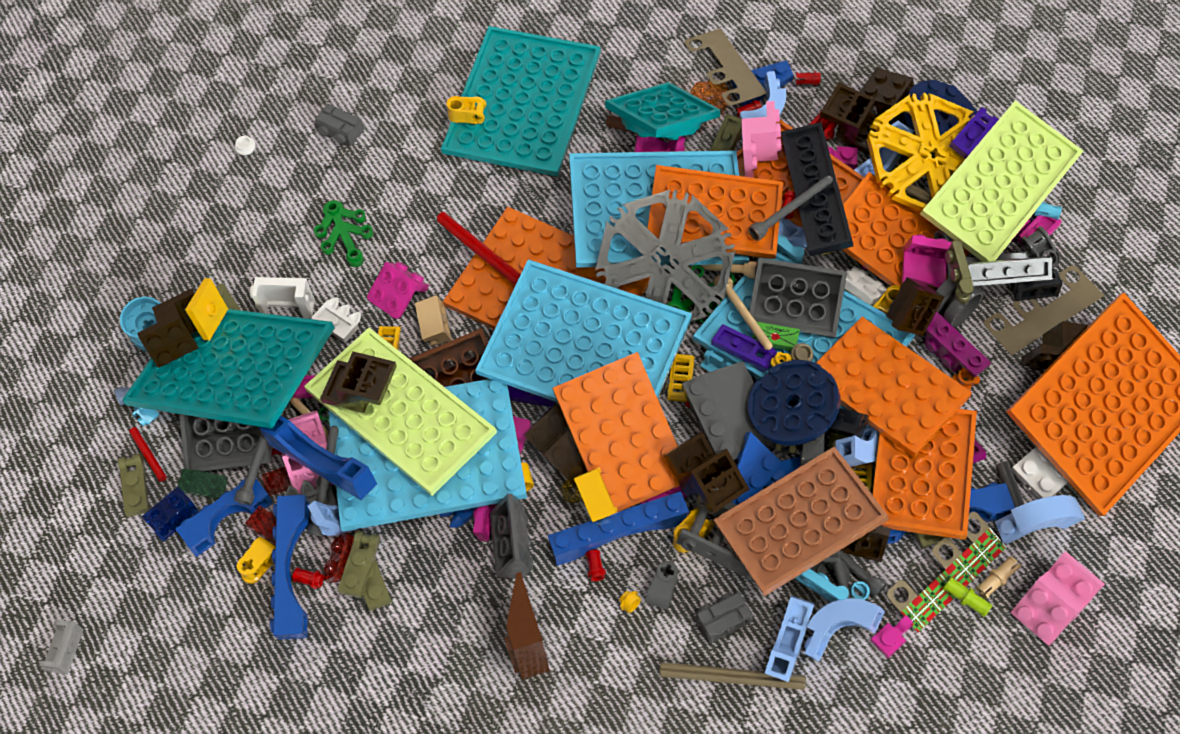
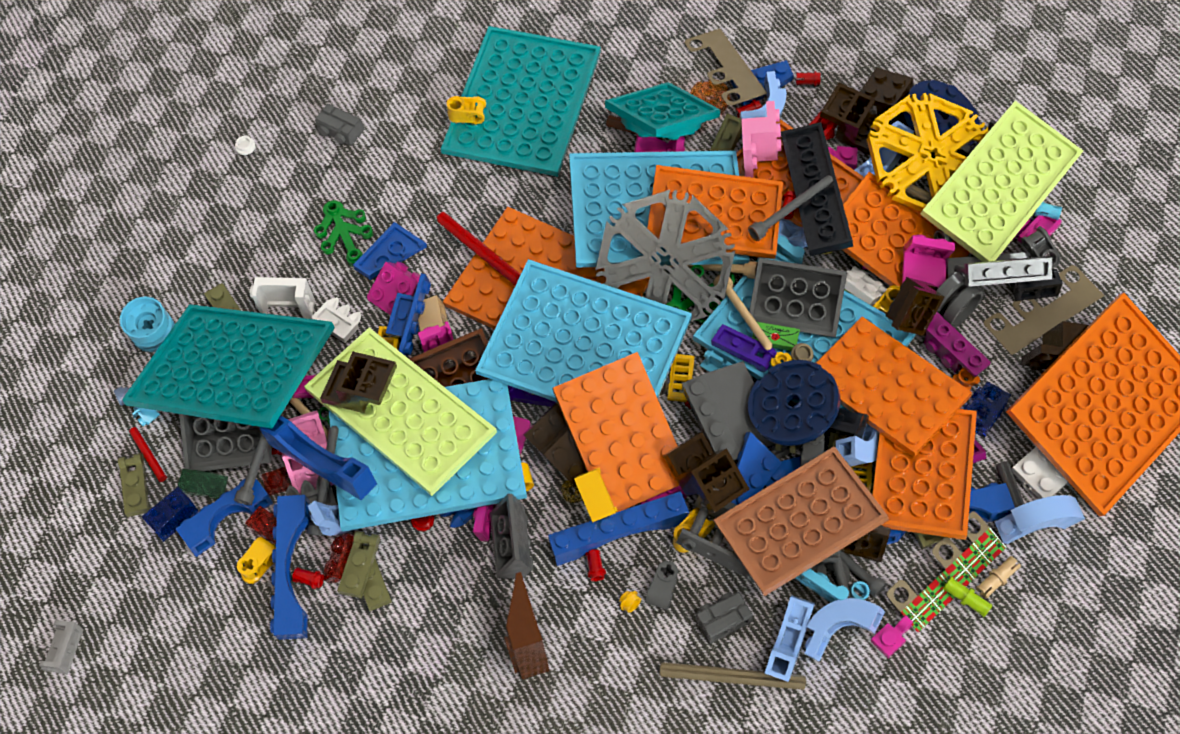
(172, 333): dark brown bracket -> none
(206, 309): yellow plate -> none
(392, 246): none -> blue wing
(405, 315): none -> blue bracket
(423, 523): none -> red plate
(435, 336): none -> dark pink plate
(959, 272): olive hinge -> none
(973, 133): dark purple plate -> none
(988, 410): none -> clear blue brick
(1057, 598): bright pink bracket -> none

